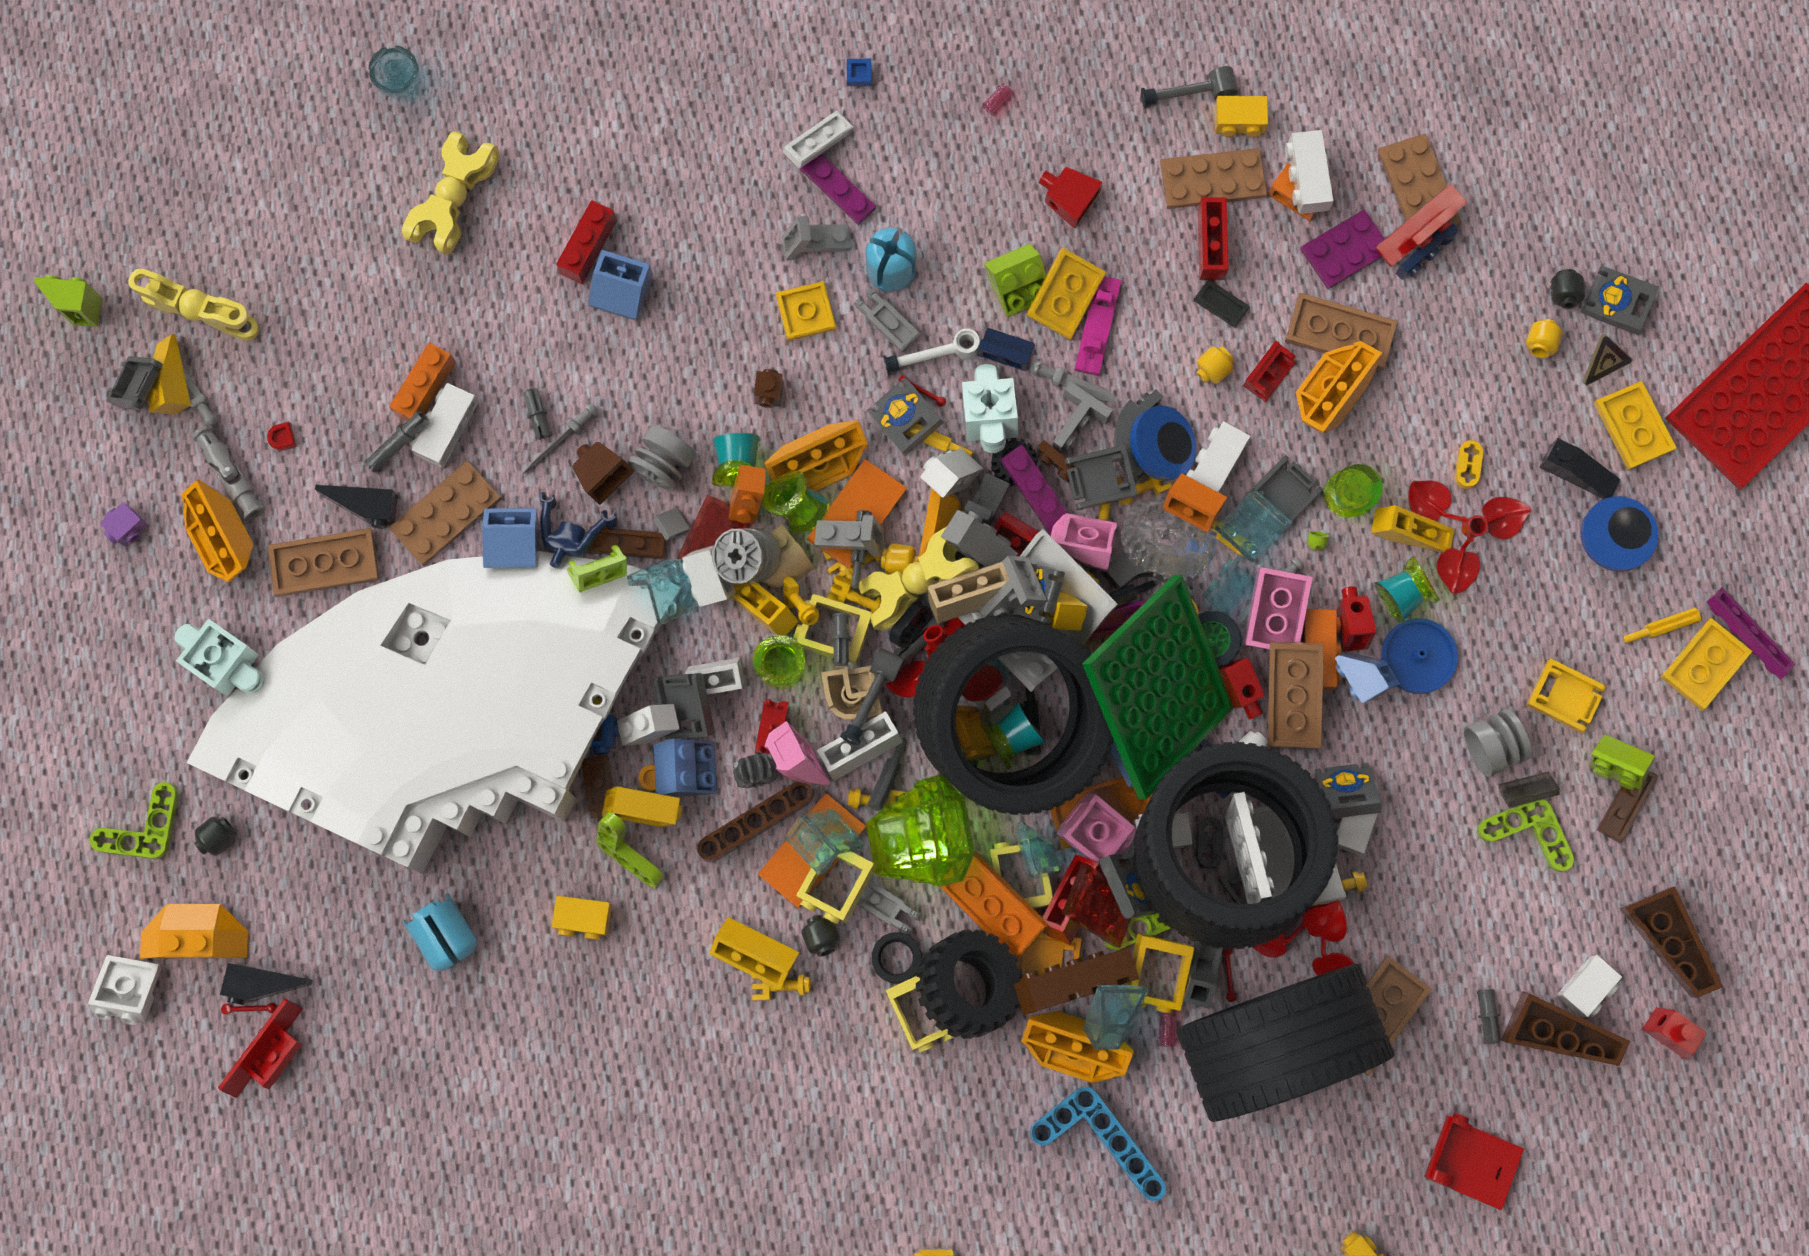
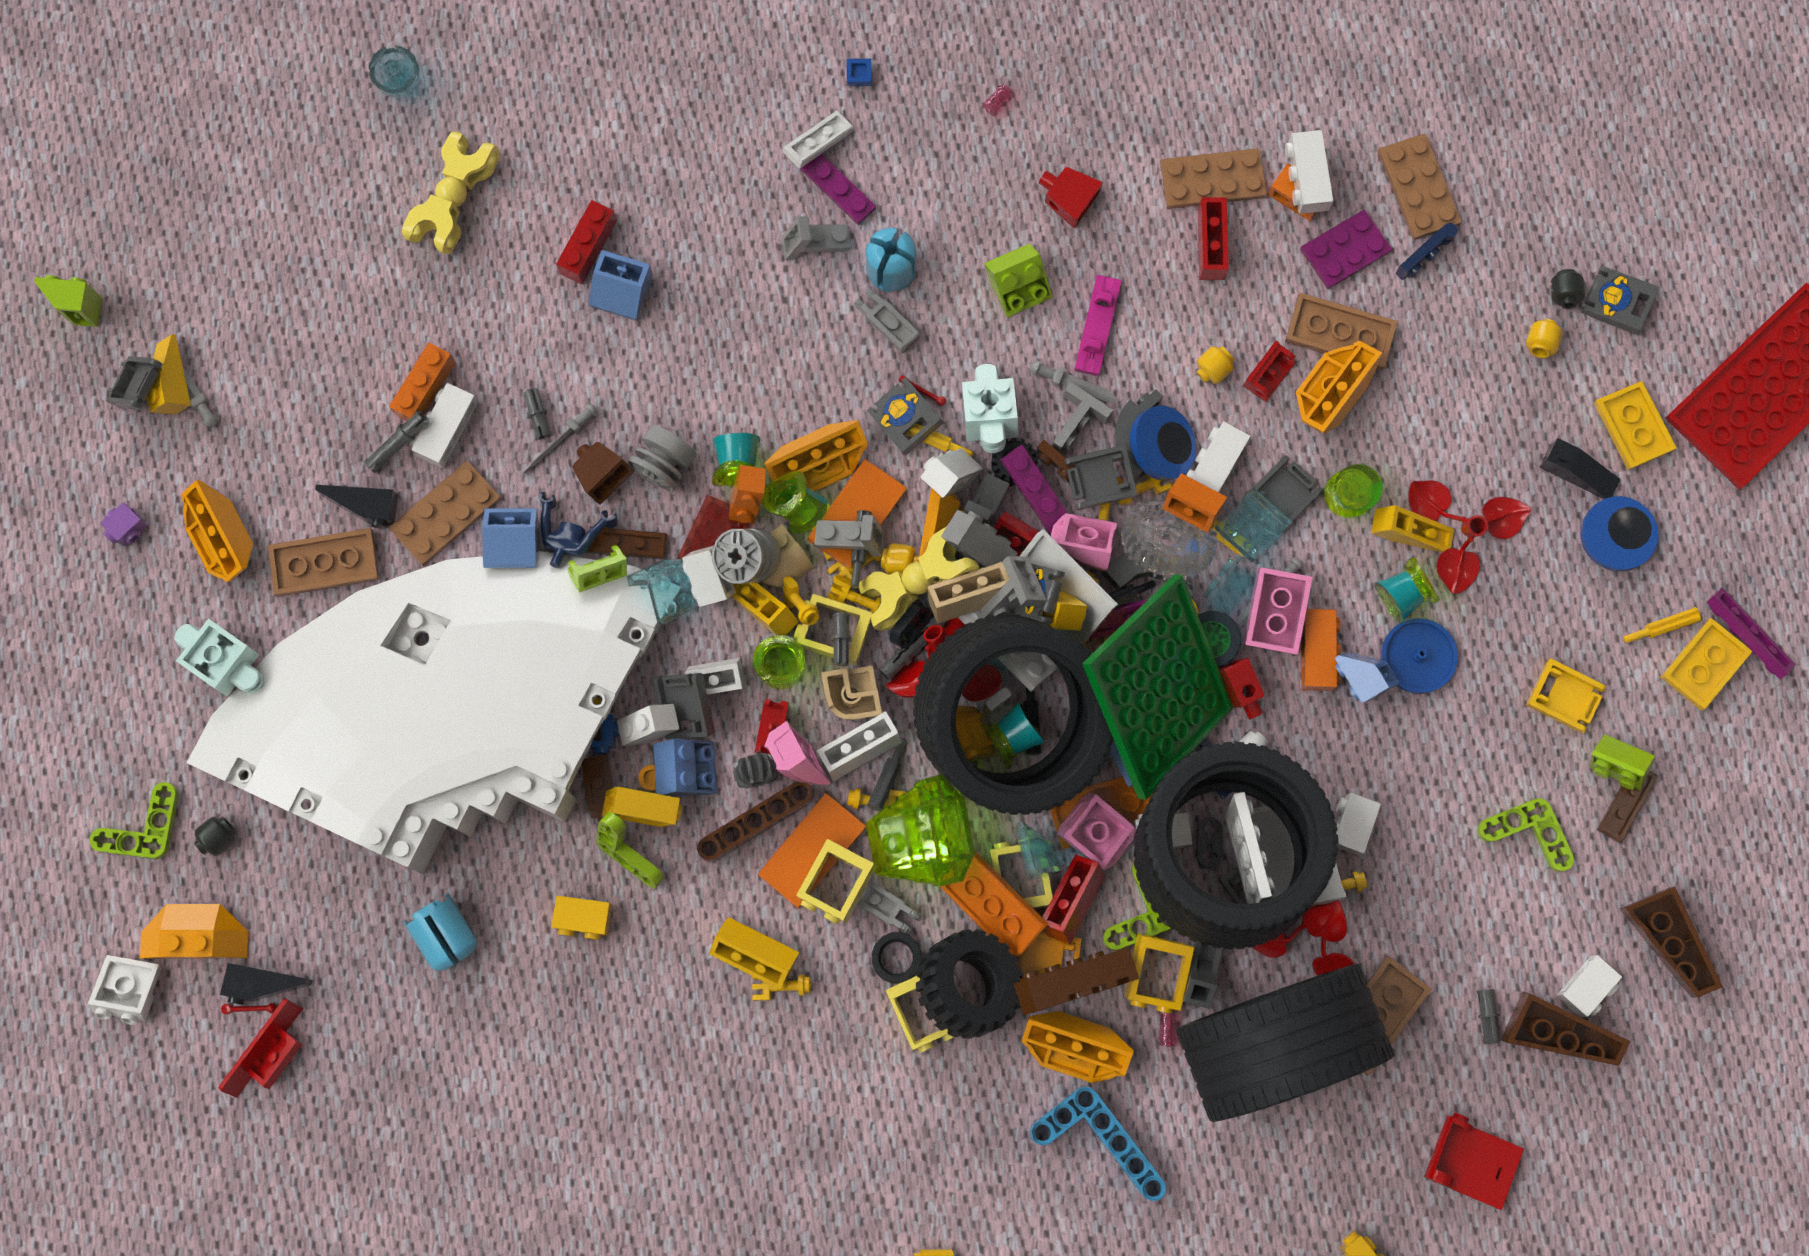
(194, 304): light yellow piece -> none
(219, 458): light grey piece -> none
(281, 437): red tile -> none
(671, 524): light grey tile -> none
(768, 388): reddish brown brick -> none
(806, 311): yellow tile -> none
(820, 936): pearl dark grey head -> none
(821, 838): clear light blue bracket -> none
(885, 667): dark grey piece -> none
(893, 362): white piece -> none
(1006, 349): dark blue panel -> none
(1066, 293): yellow tile -> none
(1095, 907): clear red plate -> none
(1114, 1014): clear light blue slope -> none
(1125, 887): dark grey container -> none
(1221, 83): dark grey piece -> none
(1221, 303): pearl dark grey tile -> none
(1230, 996): red hinge -> none
(1241, 115): yellow brick -> none
(1295, 694): medium nougat plate -> none
(1318, 539): lime hinge -> none
(1349, 783): dark grey container -> none
(1356, 621): red torso -> none
(1421, 225): bracket -> none
(1462, 464): yellow beam -> none
(1497, 742): light grey wheel -> none
(1528, 789): clear smoke tile -> none
(1606, 359): piece -> none
(1676, 1032): red torso -> none

